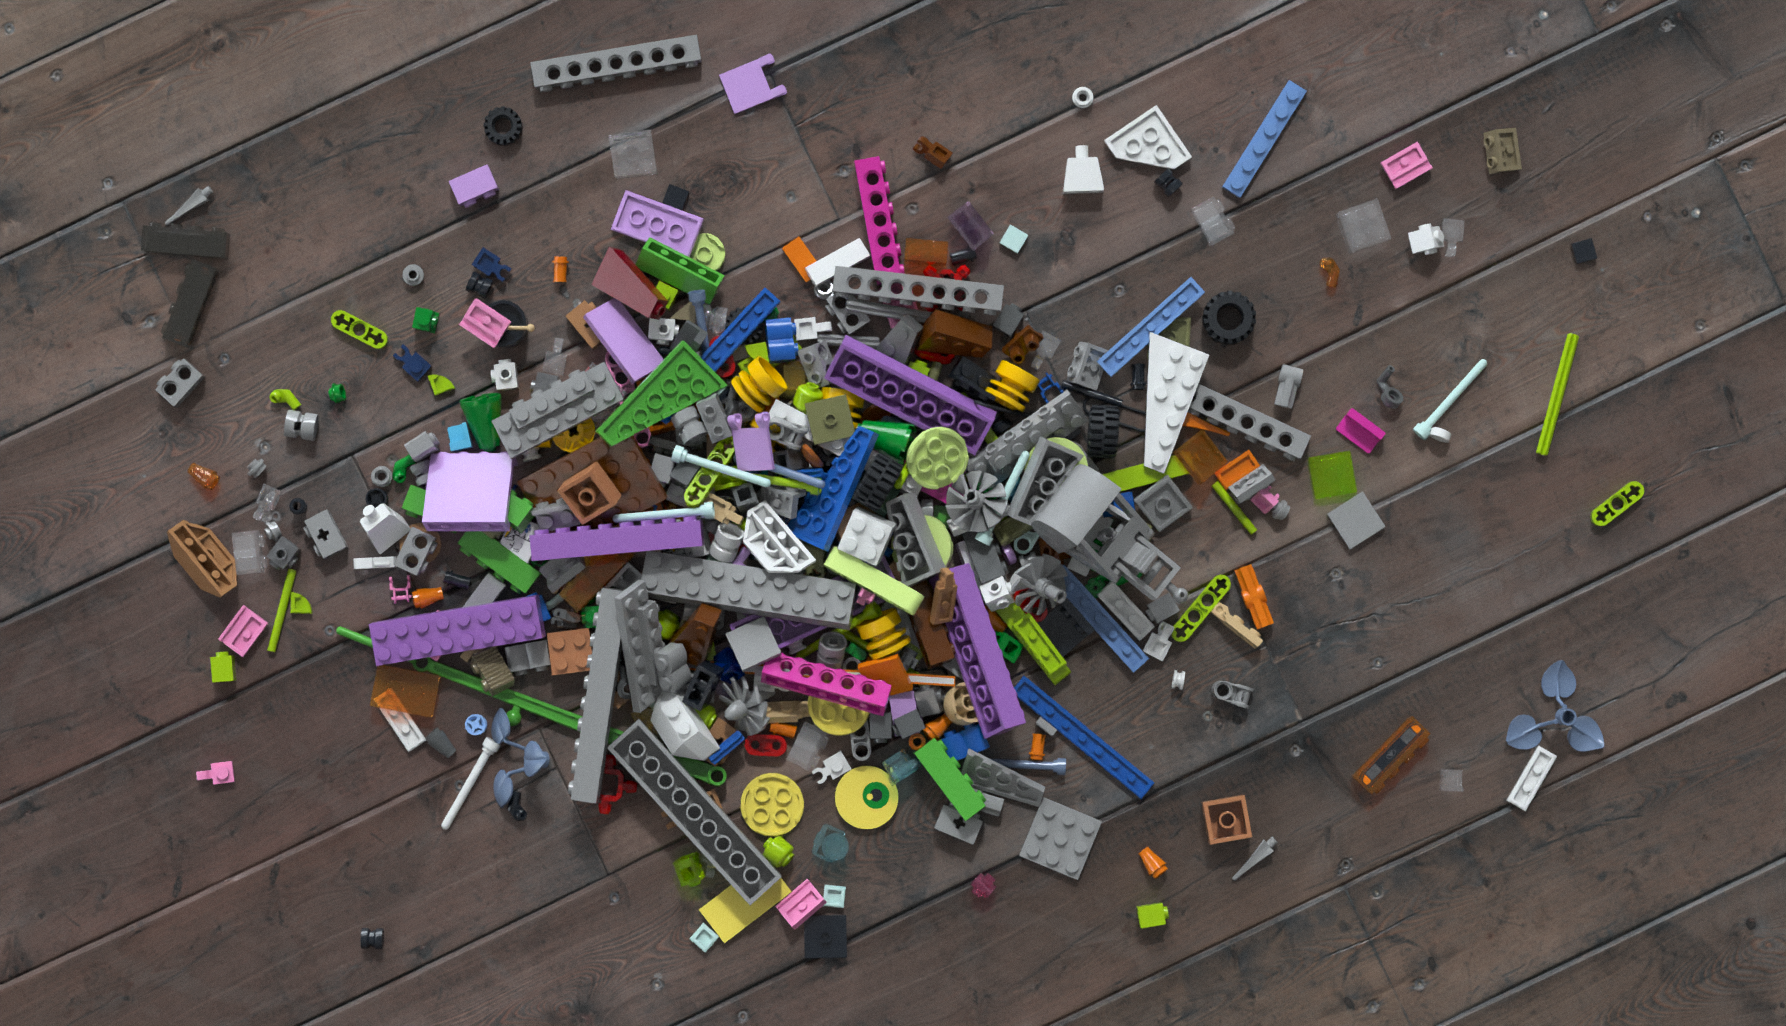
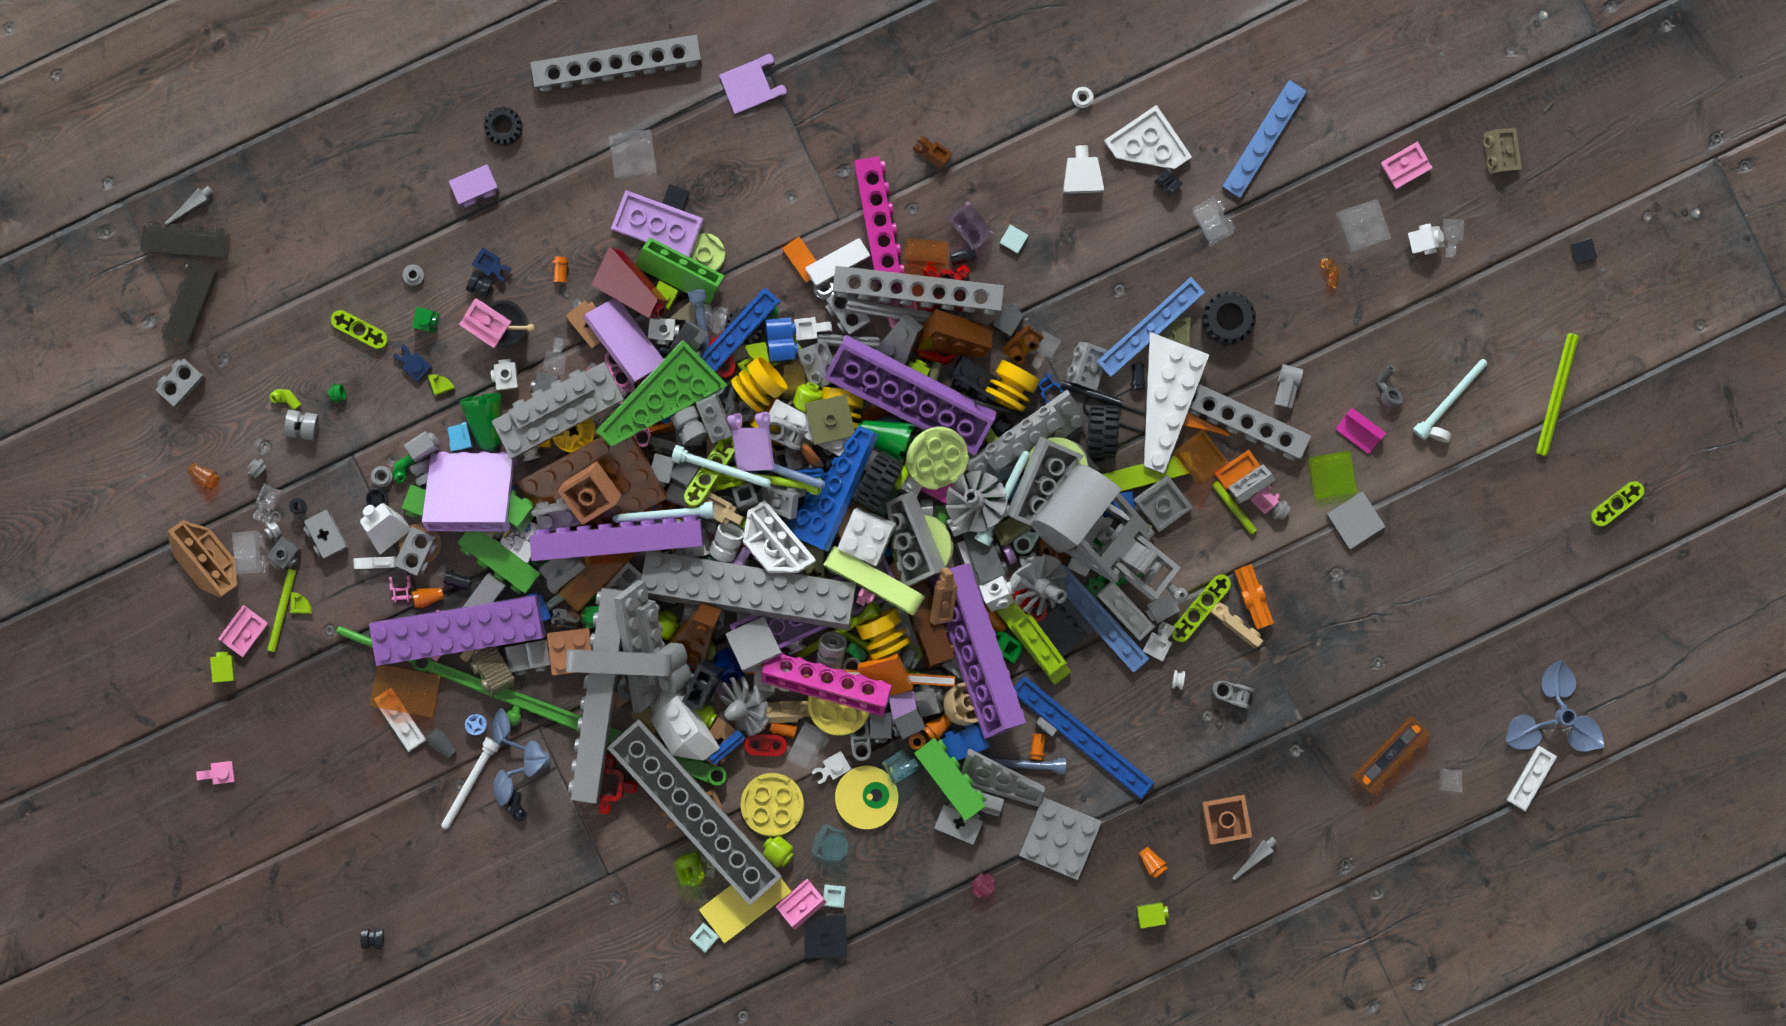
(618, 662): none -> light grey beam

